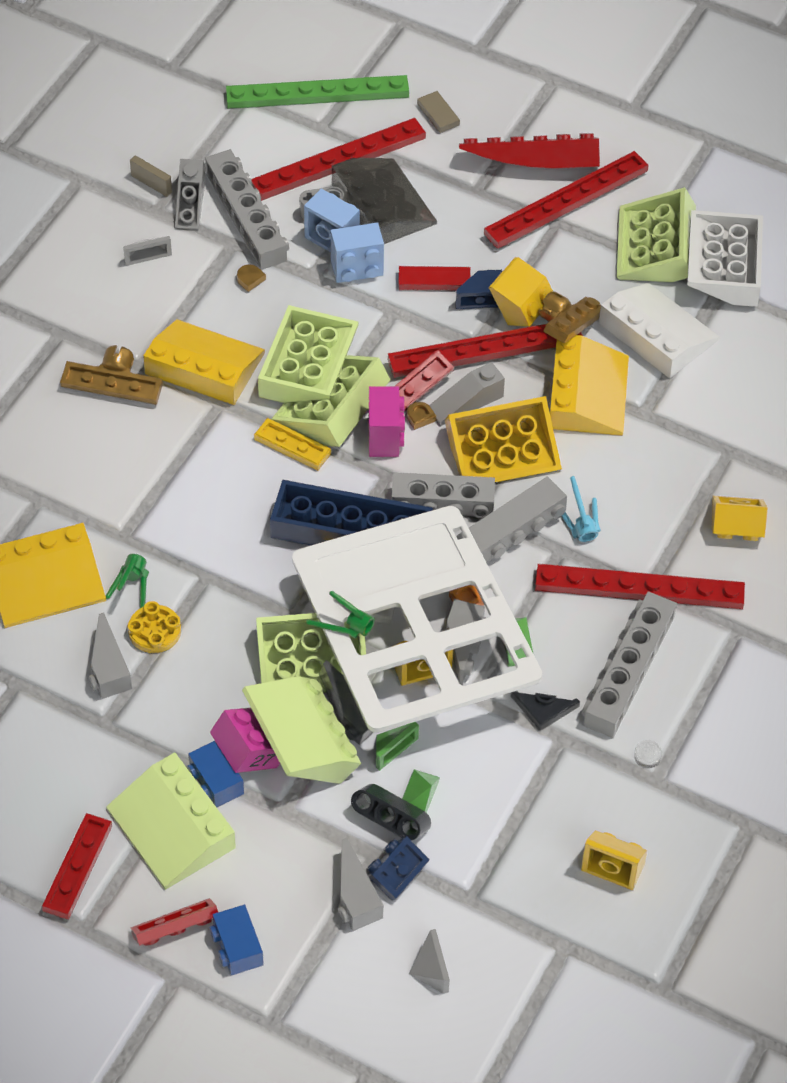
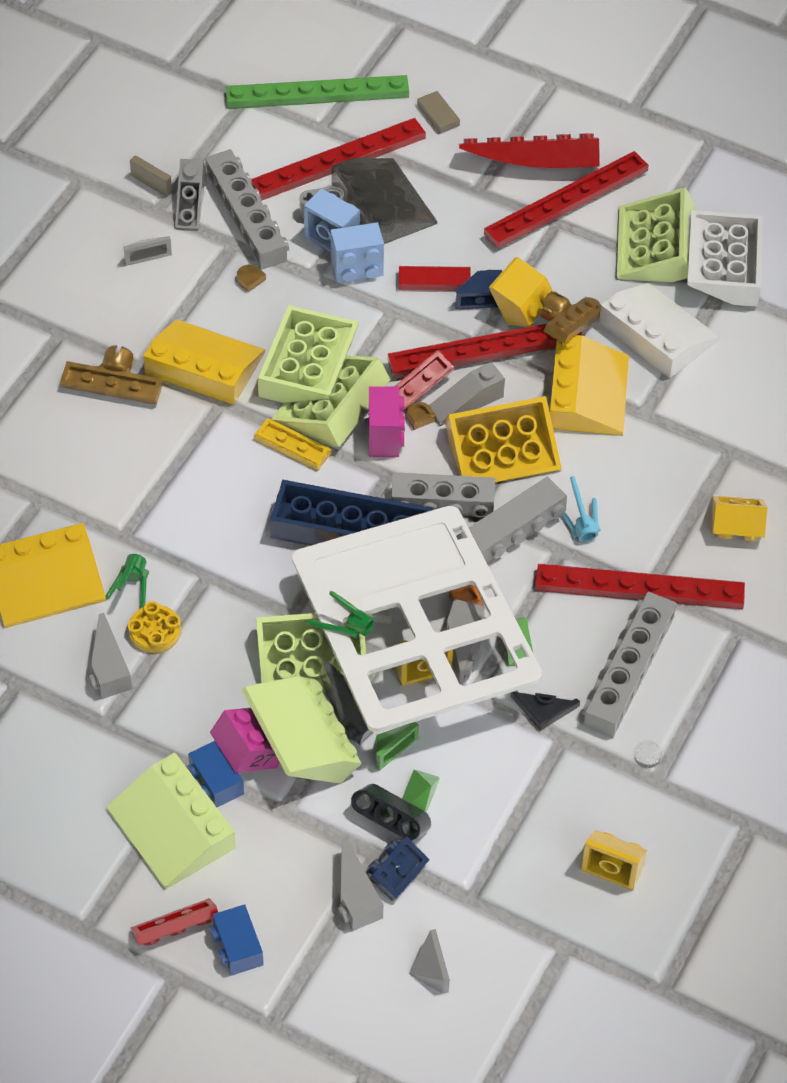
(77, 866): red plate -> none

